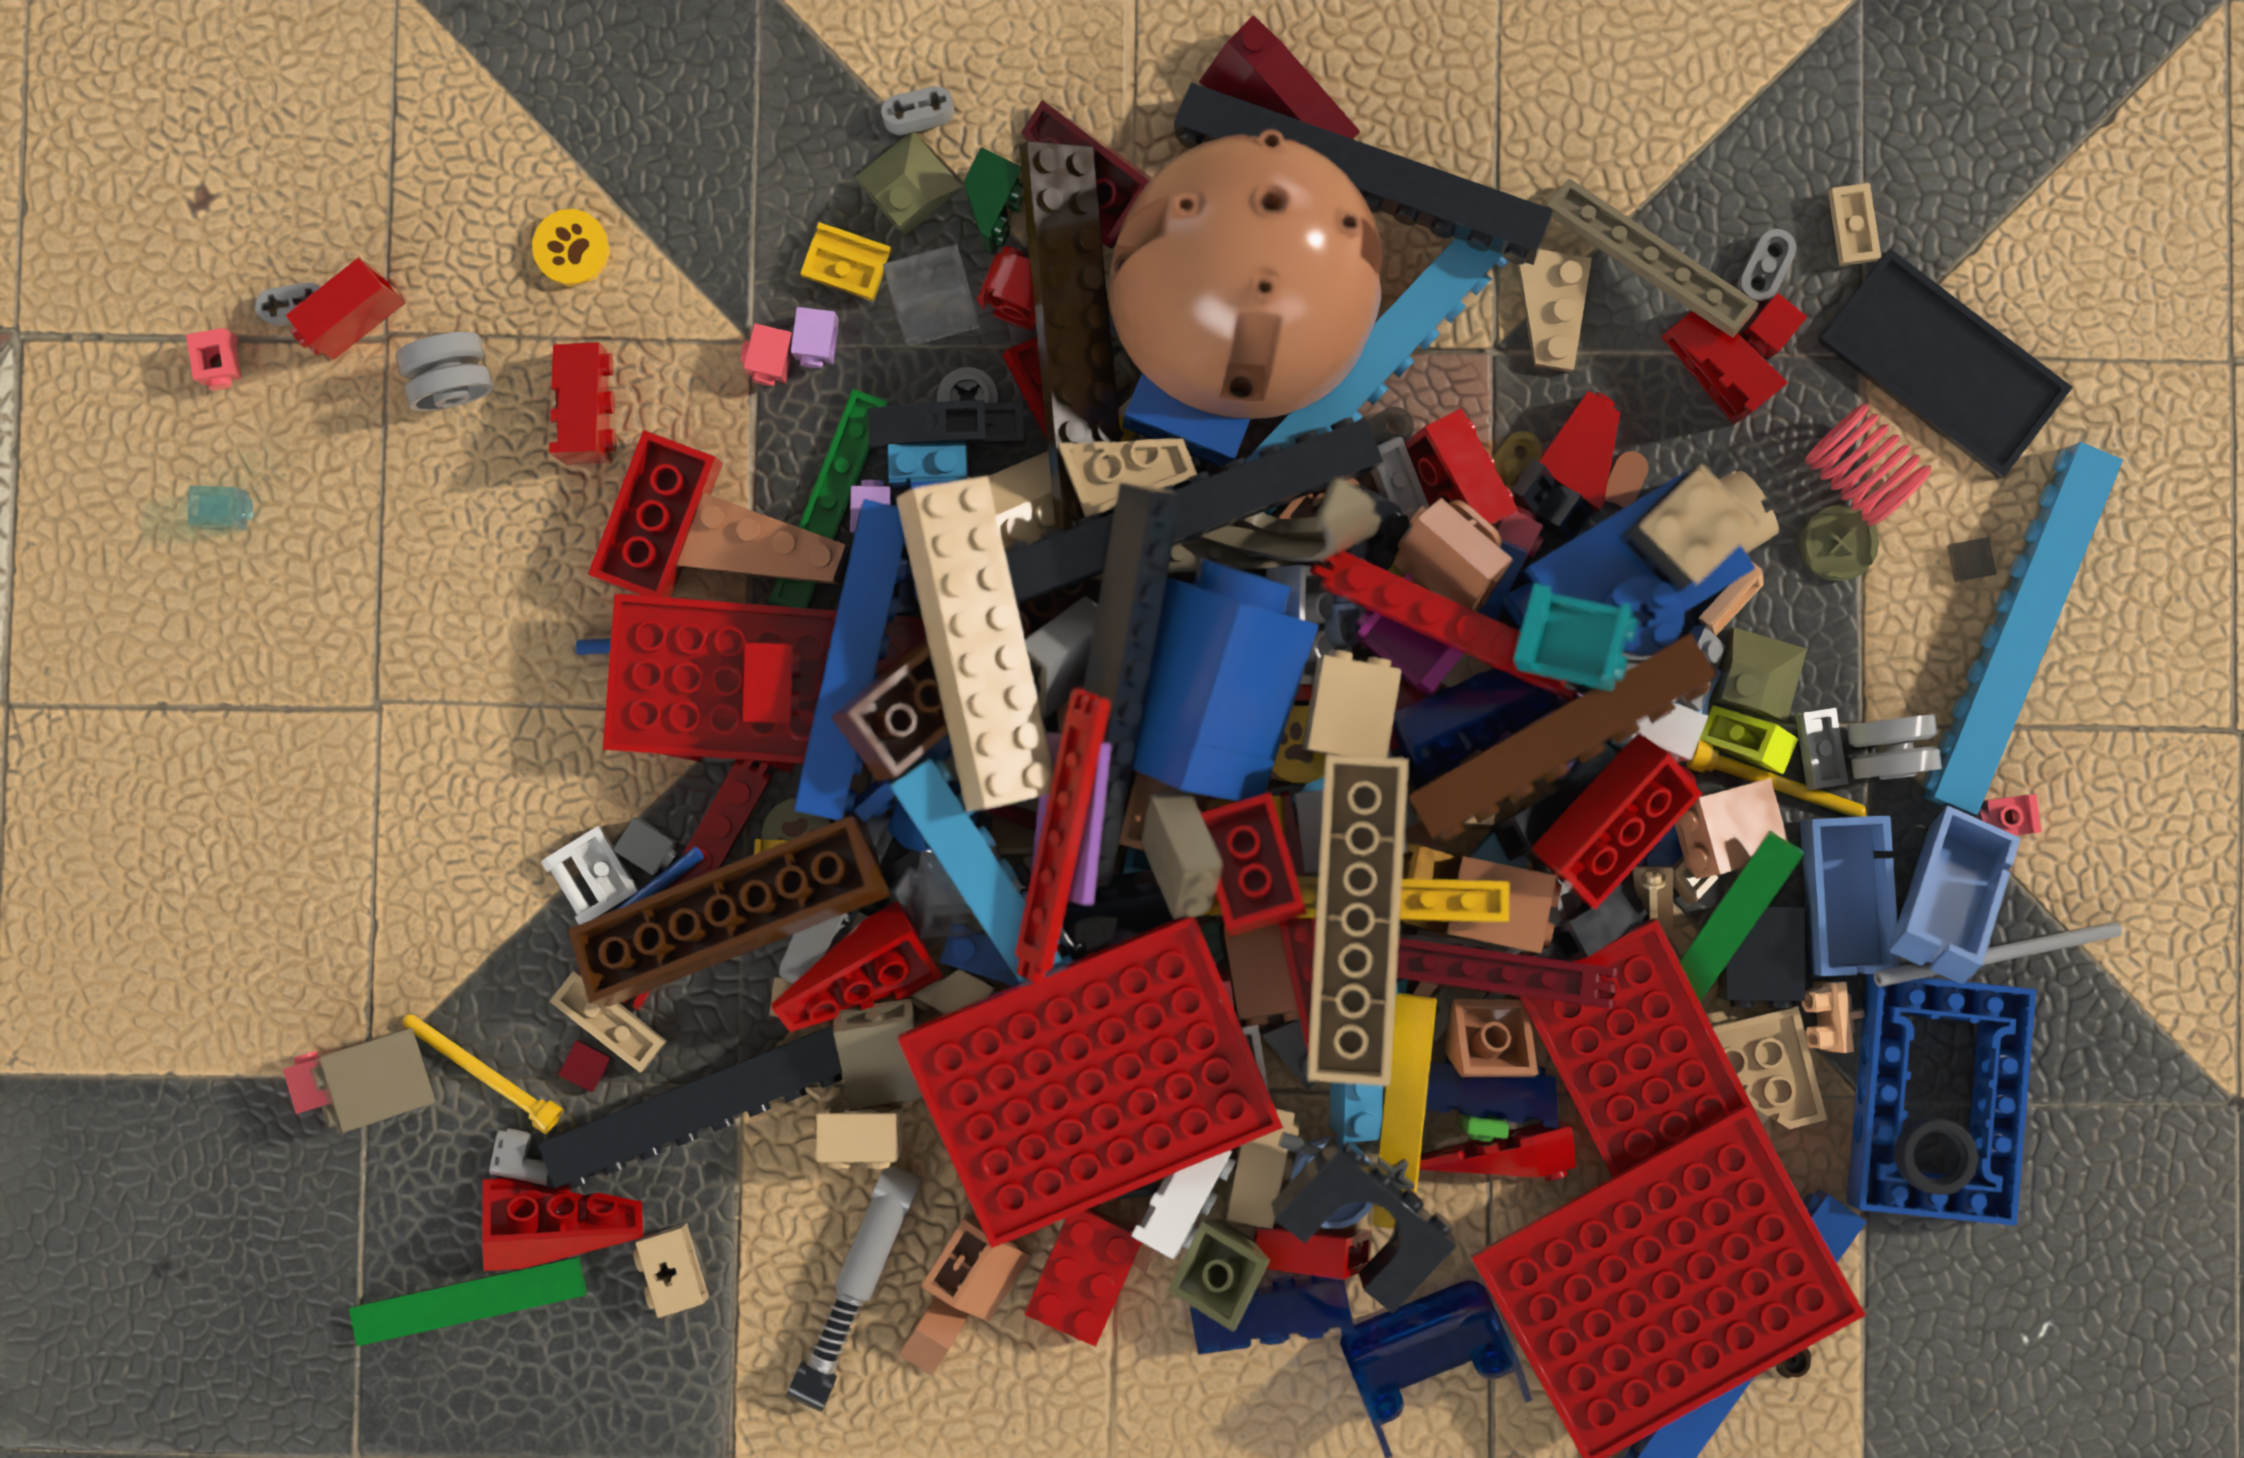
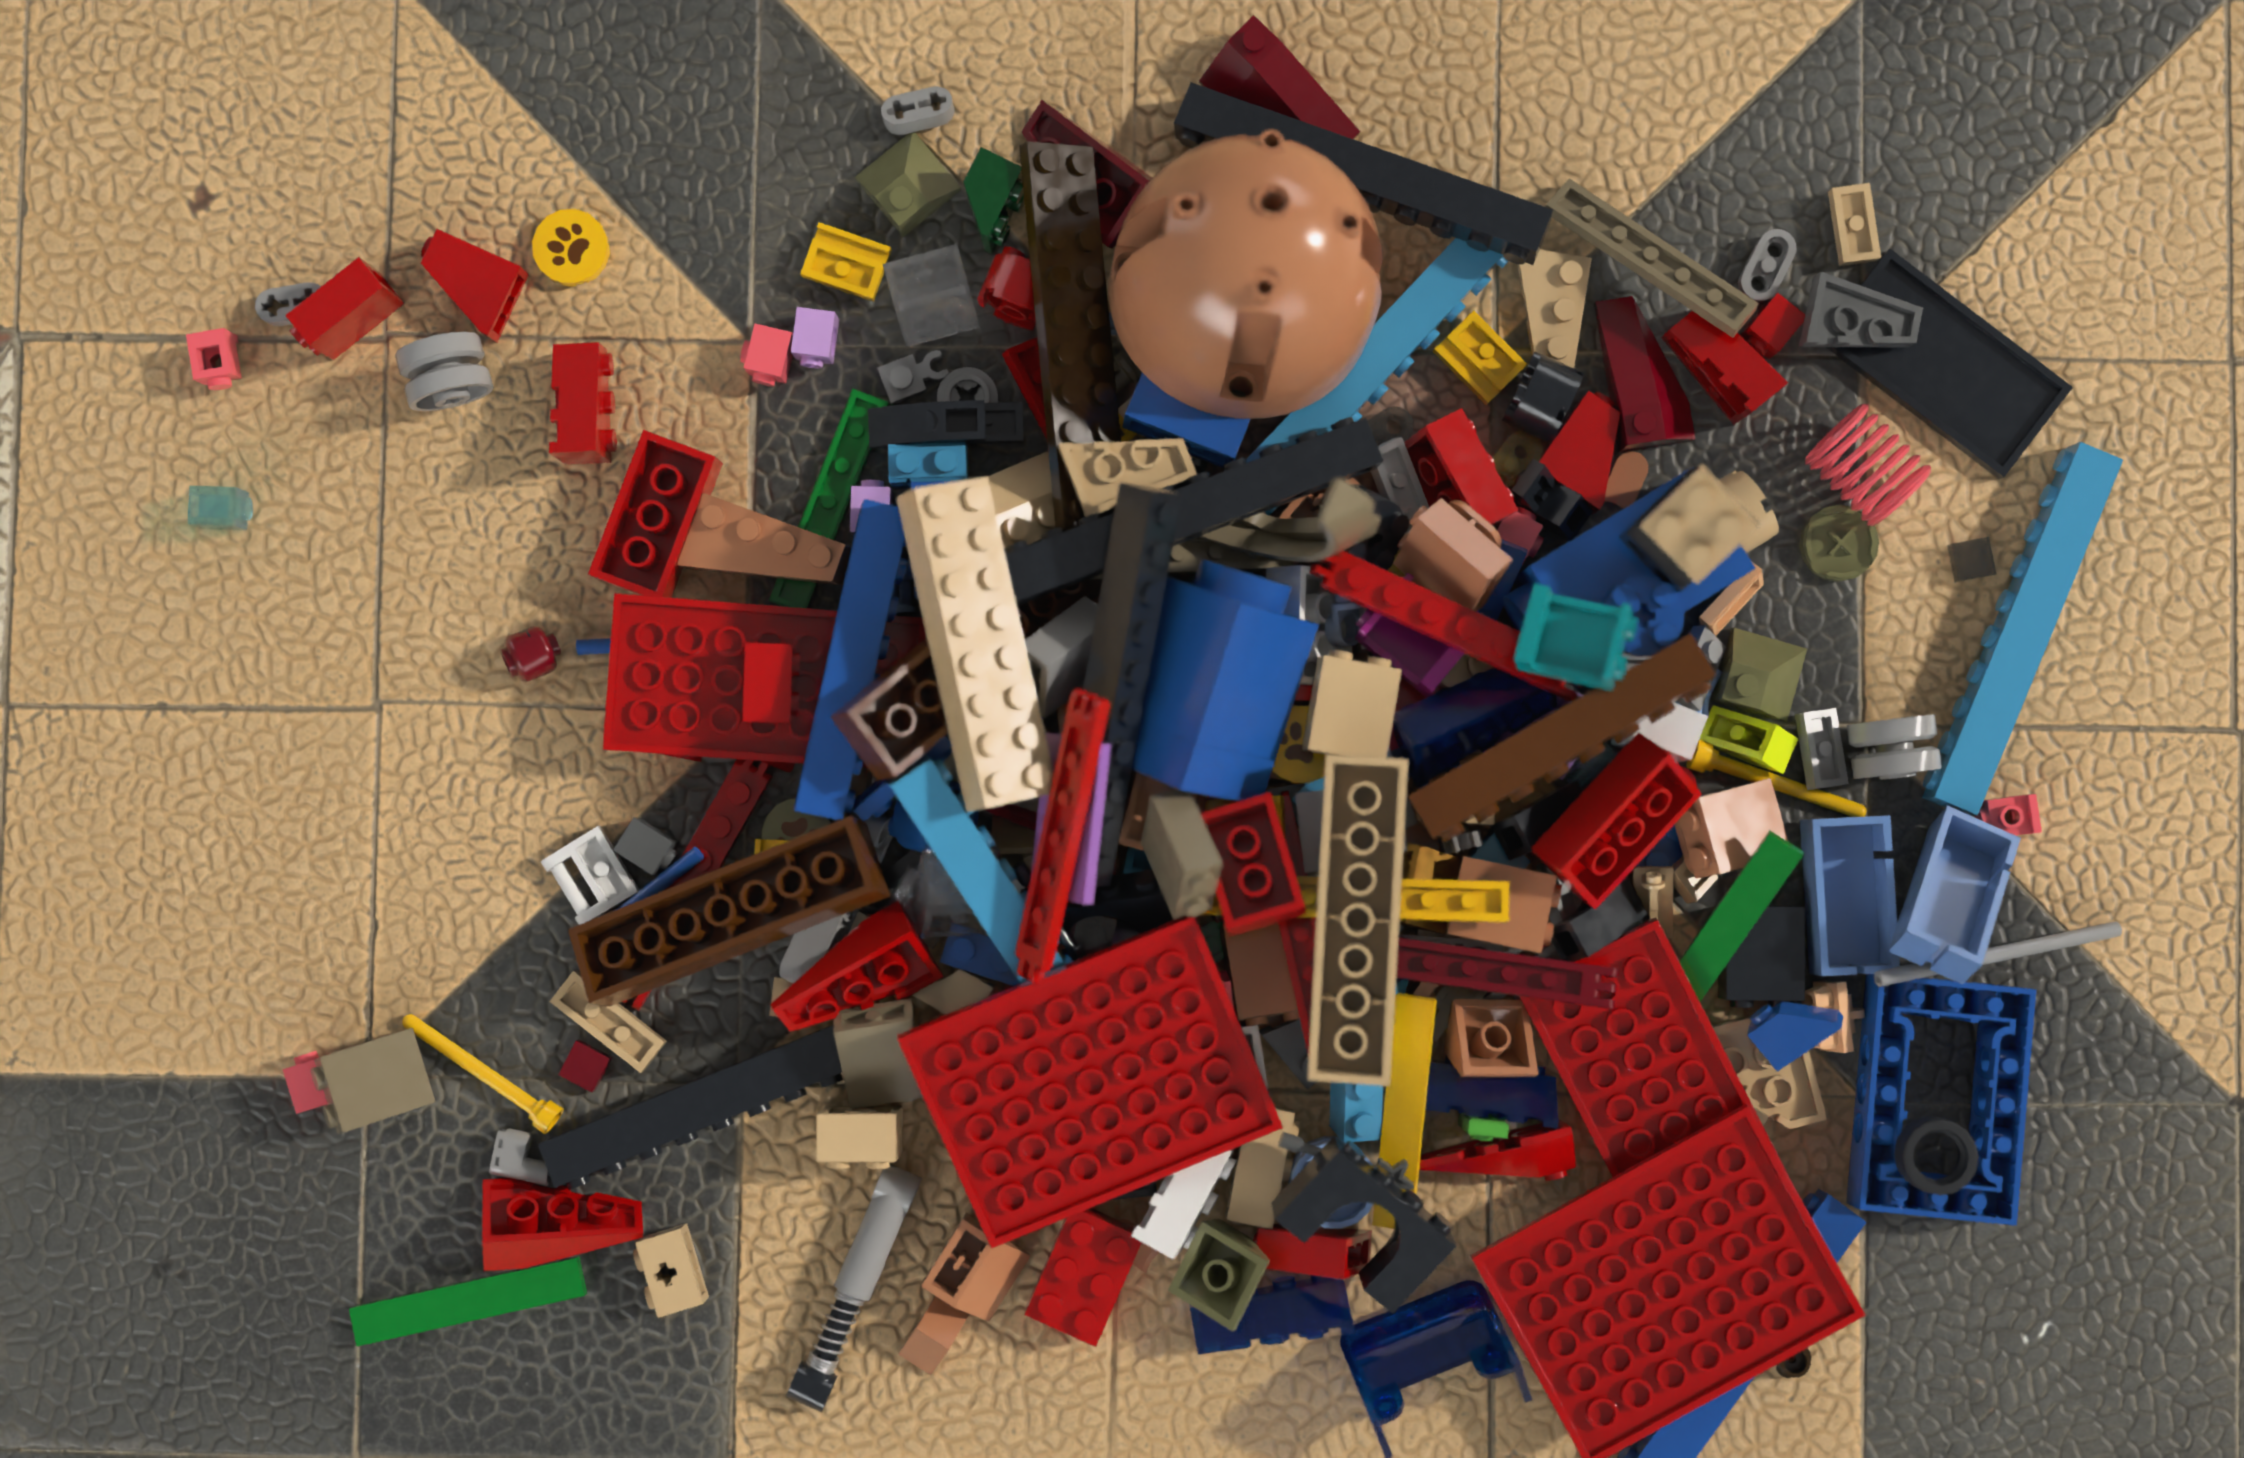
(475, 280): none -> red slope
(530, 653): none -> dark red head
(906, 378): none -> light grey plate
(1465, 840): none -> light grey plate
(1479, 357): none -> yellow plate
(1543, 397): none -> black brick
(1640, 379): none -> dark red wedge
(1791, 1030): none -> blue slope
(1856, 316): none -> dark grey wing

